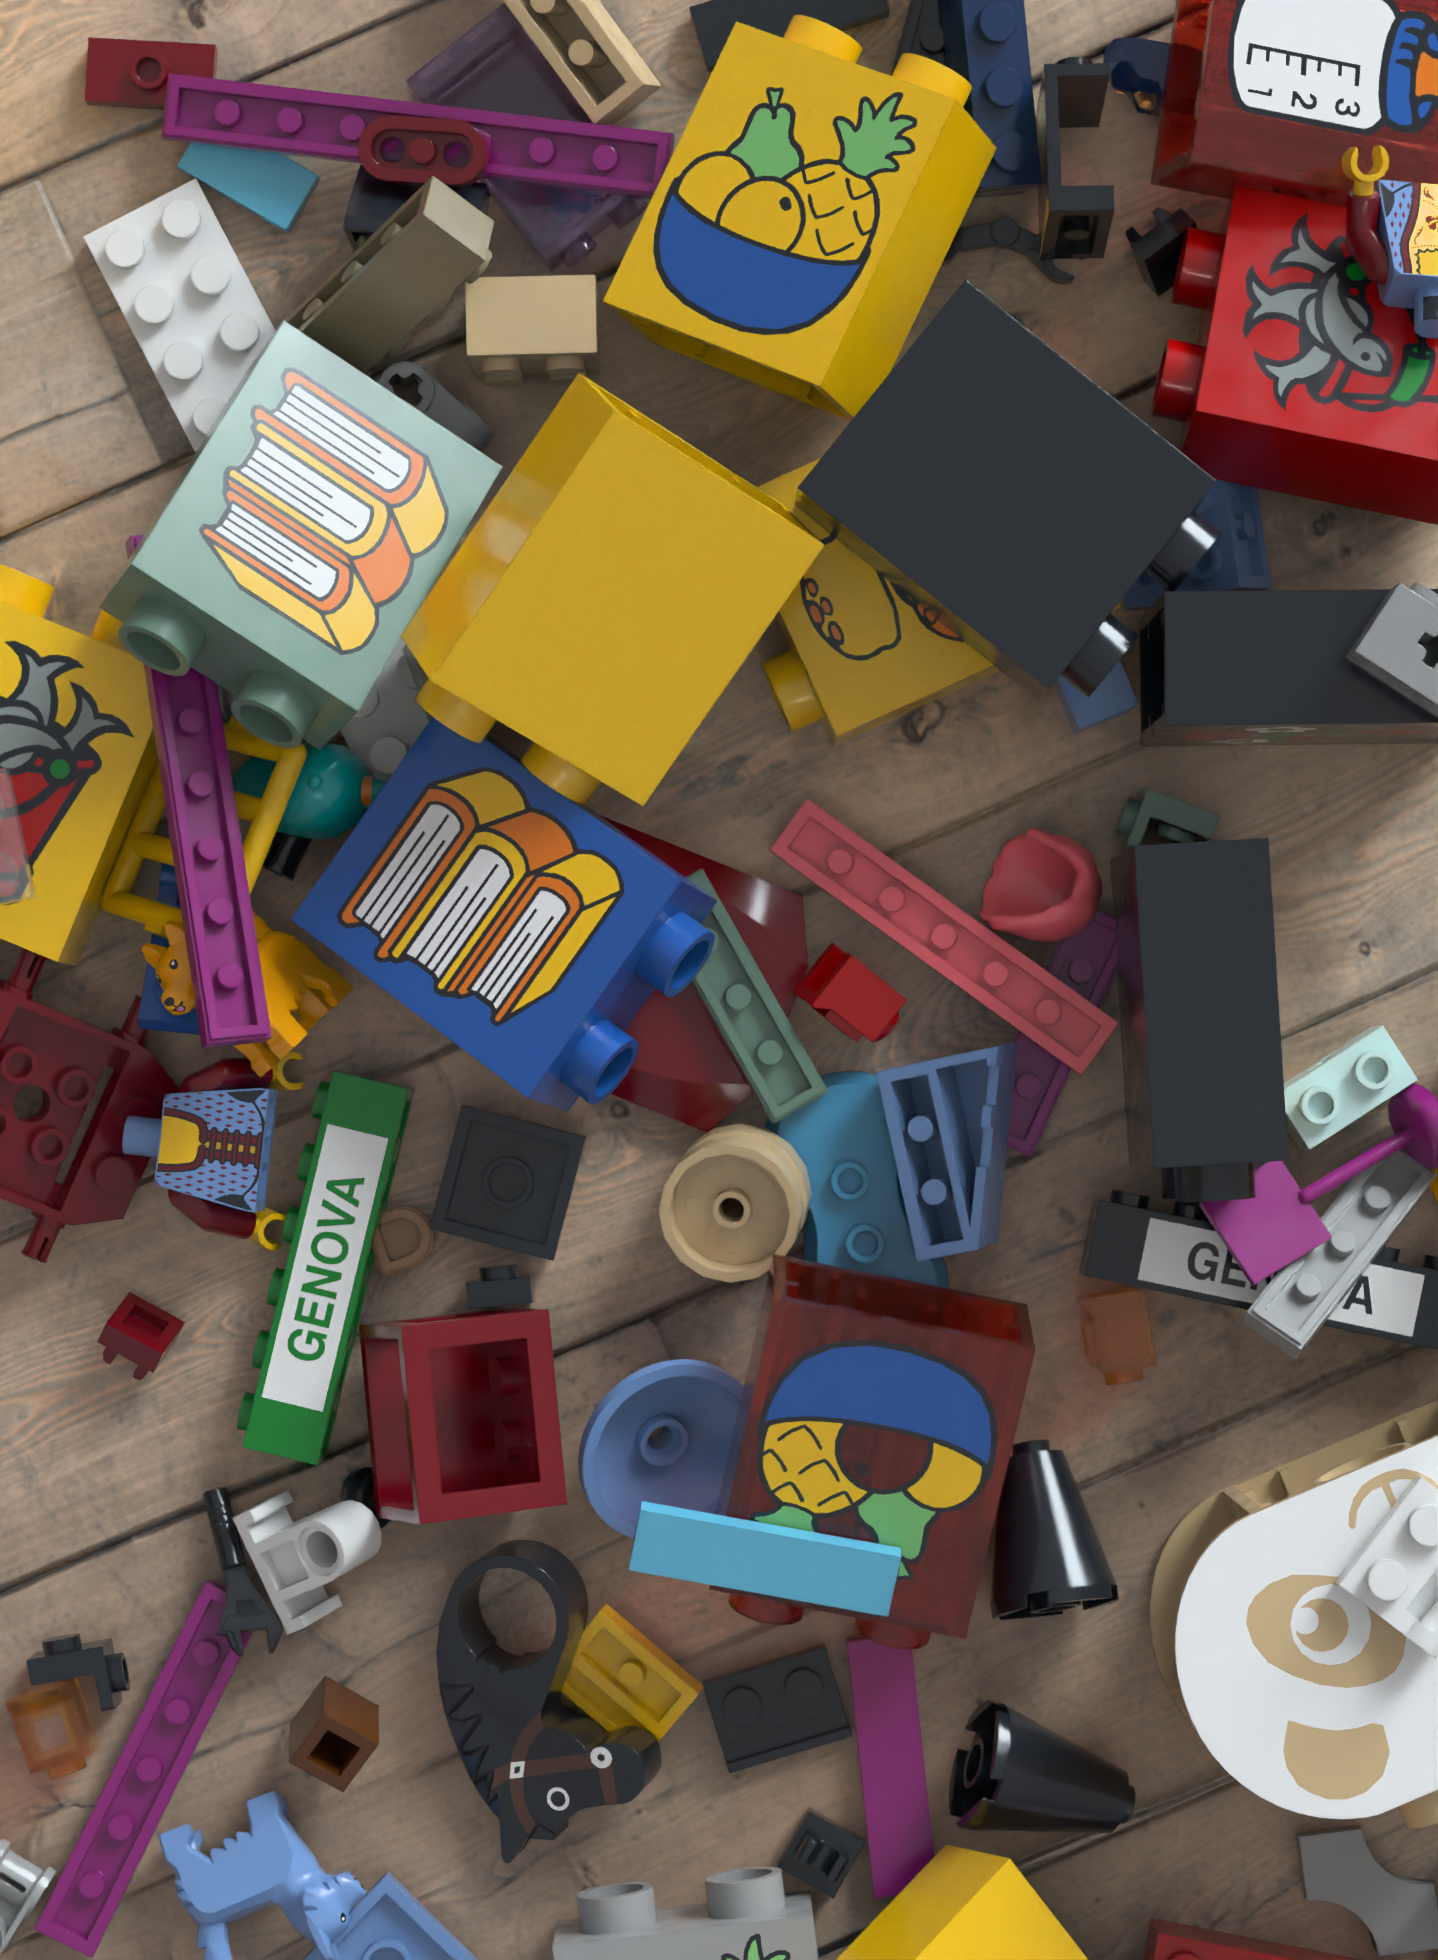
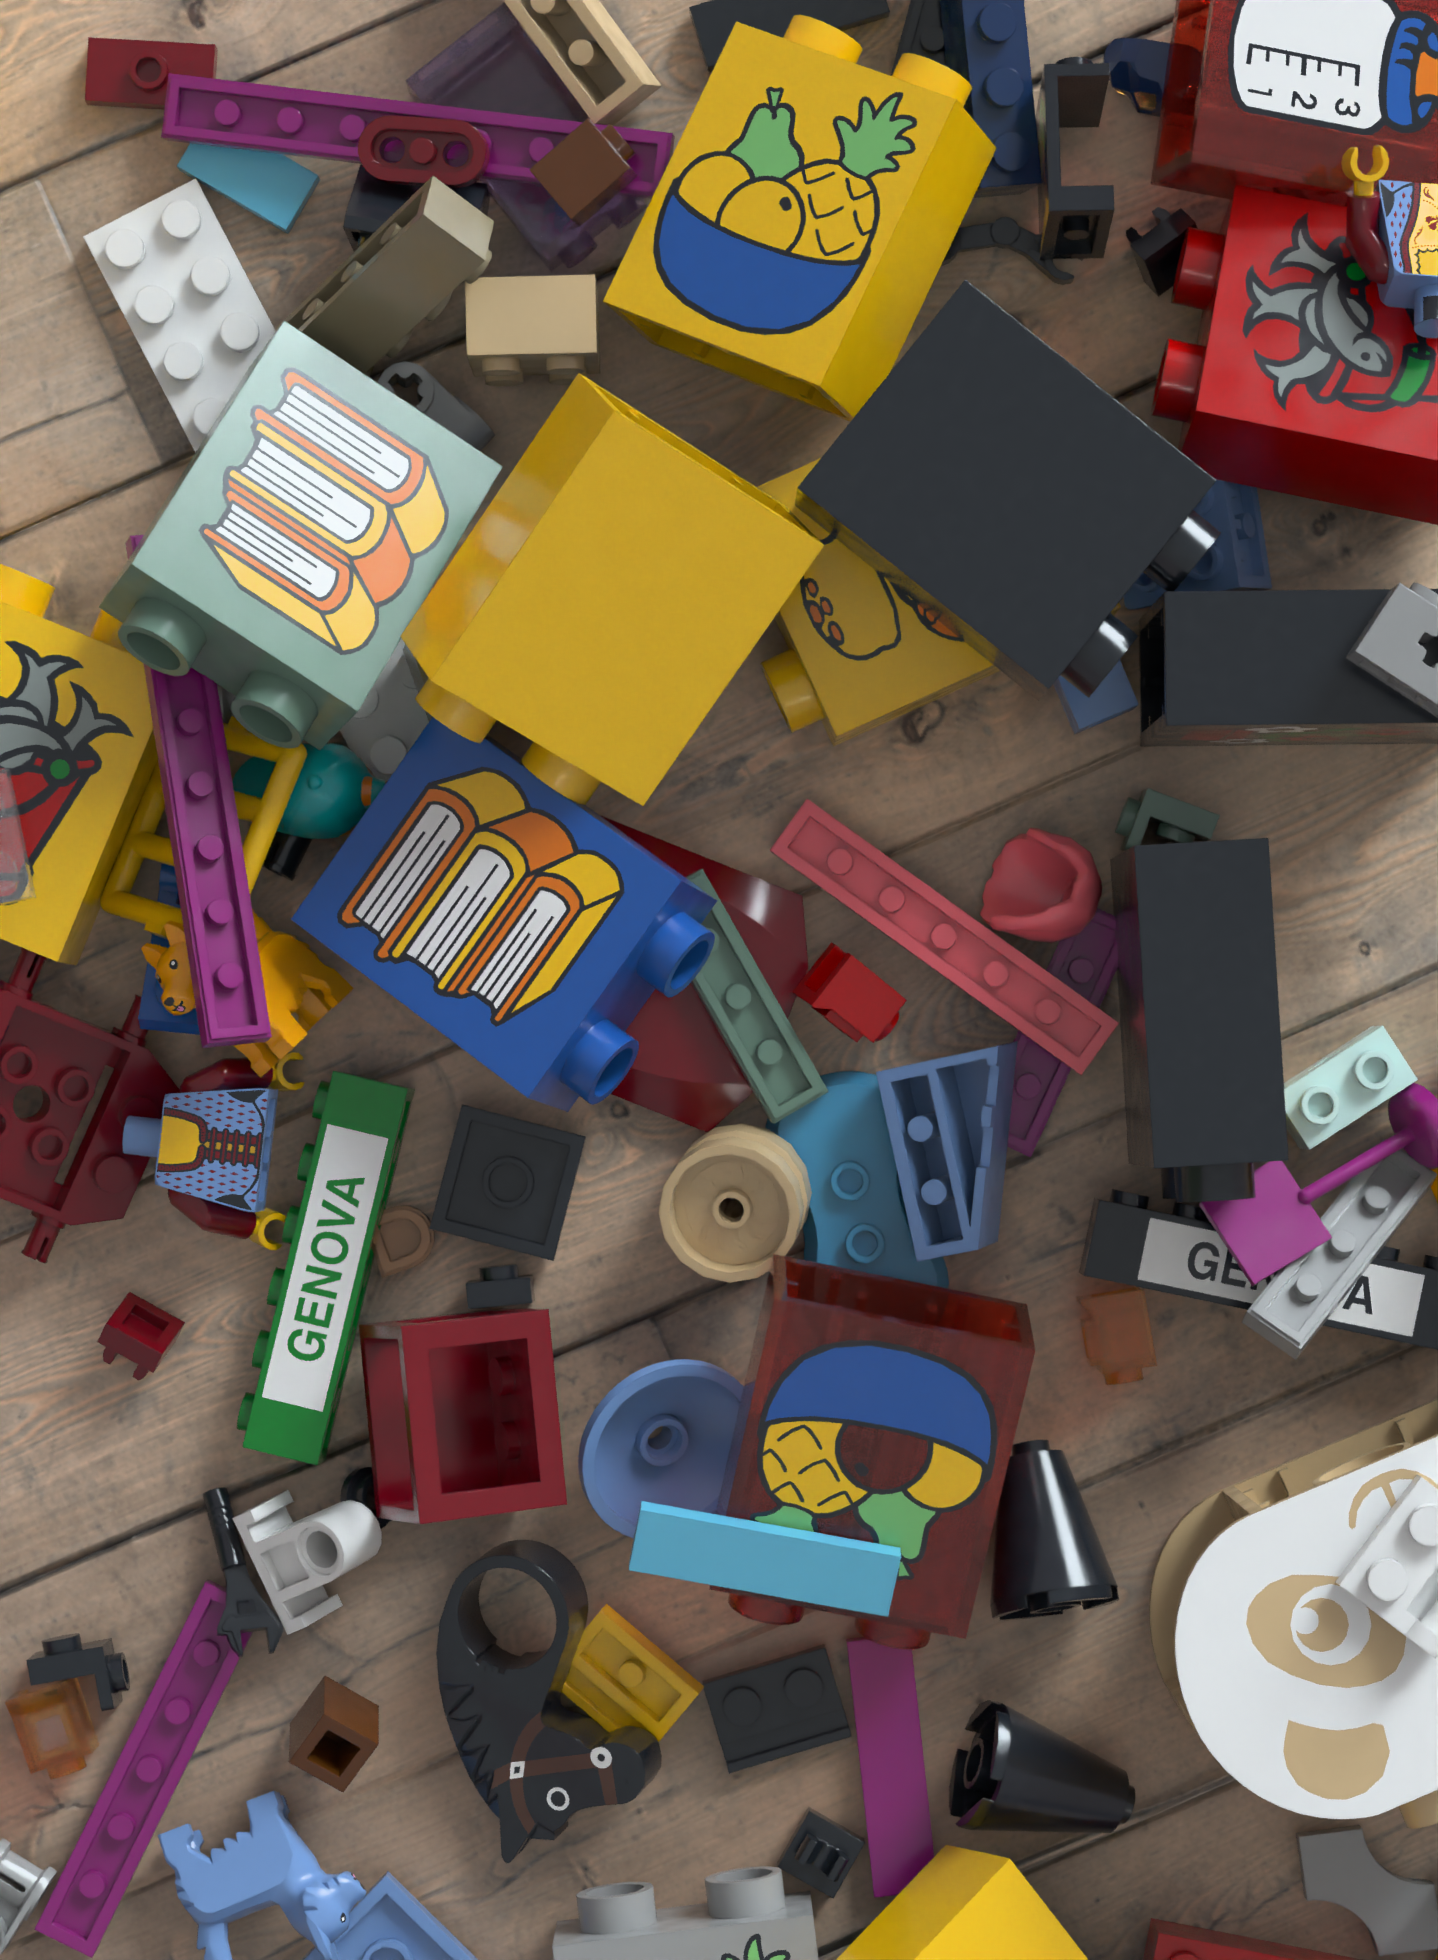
(586, 170): none -> reddish brown brick

